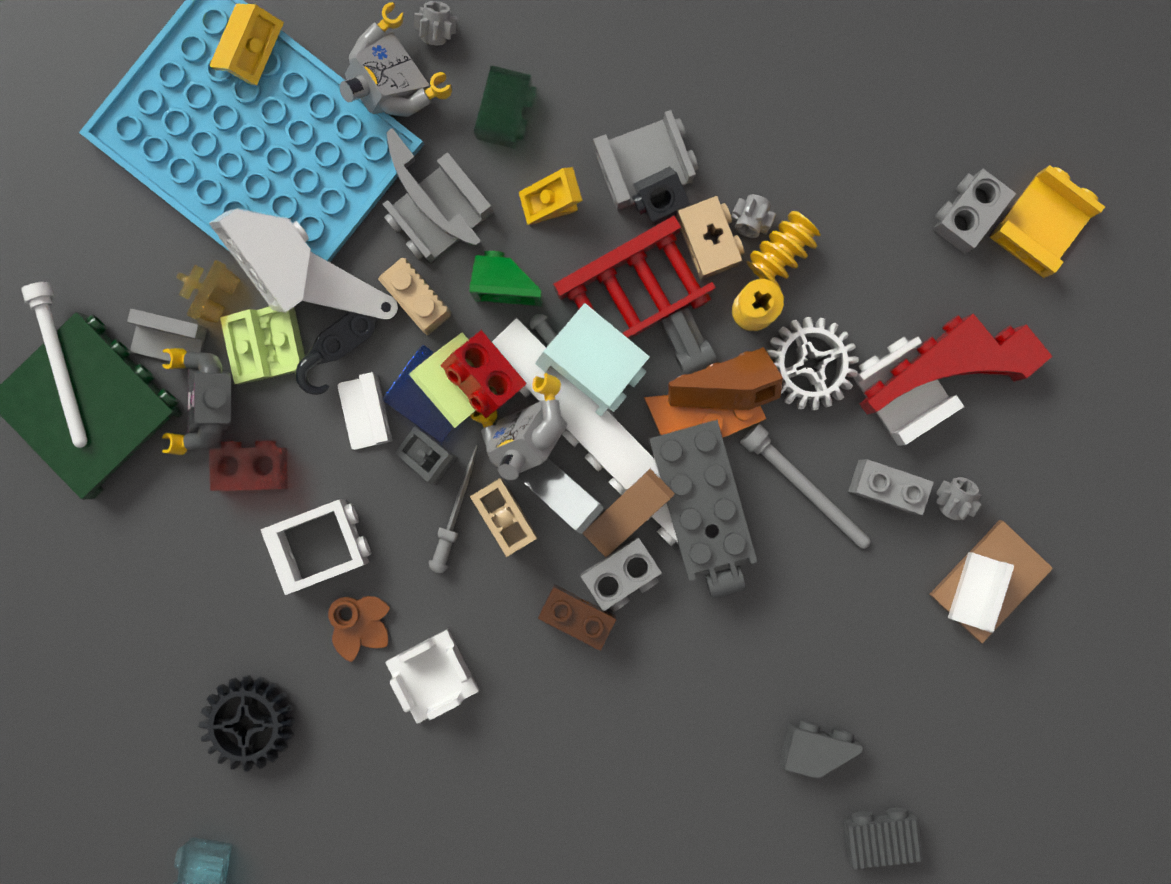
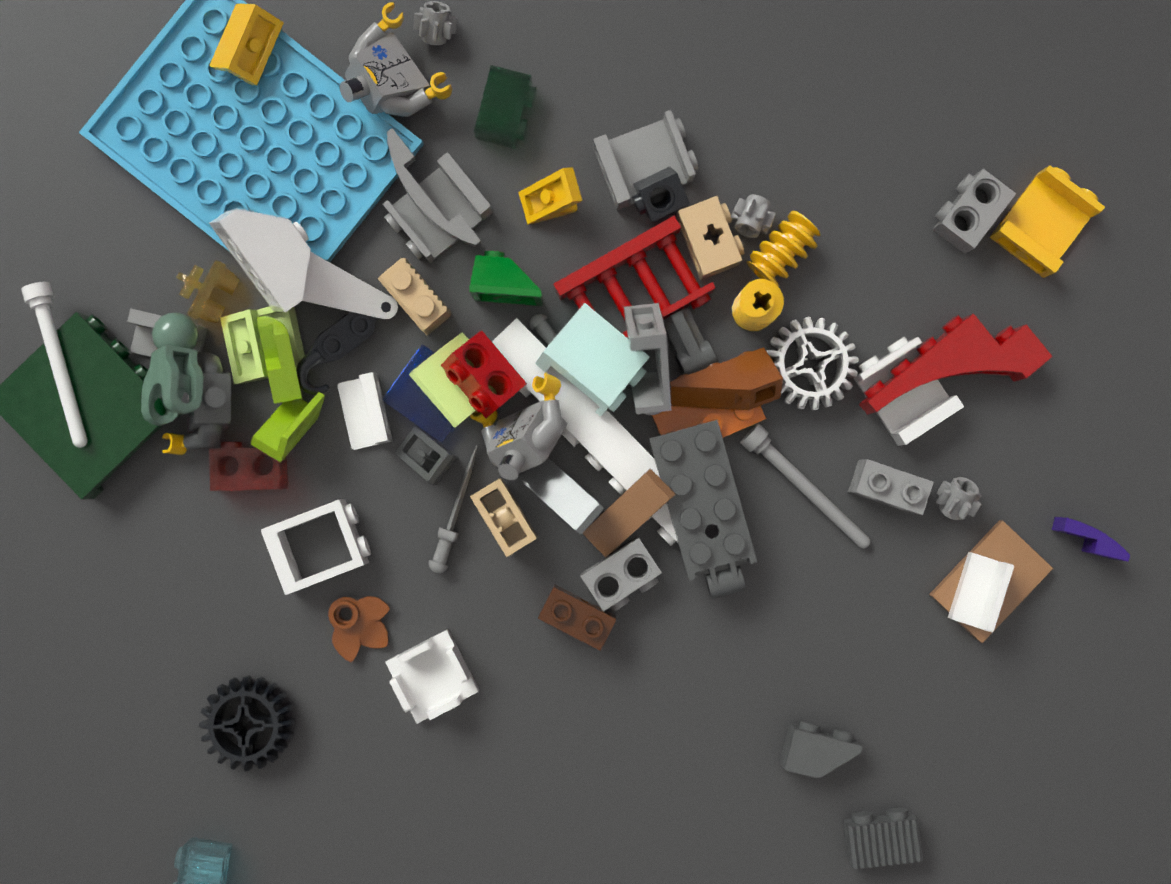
(172, 369): none -> sand green piece
(279, 360): none -> lime slope
(287, 426): none -> lime panel
(646, 332): none -> light grey panel
(1095, 540): none -> dark purple slope

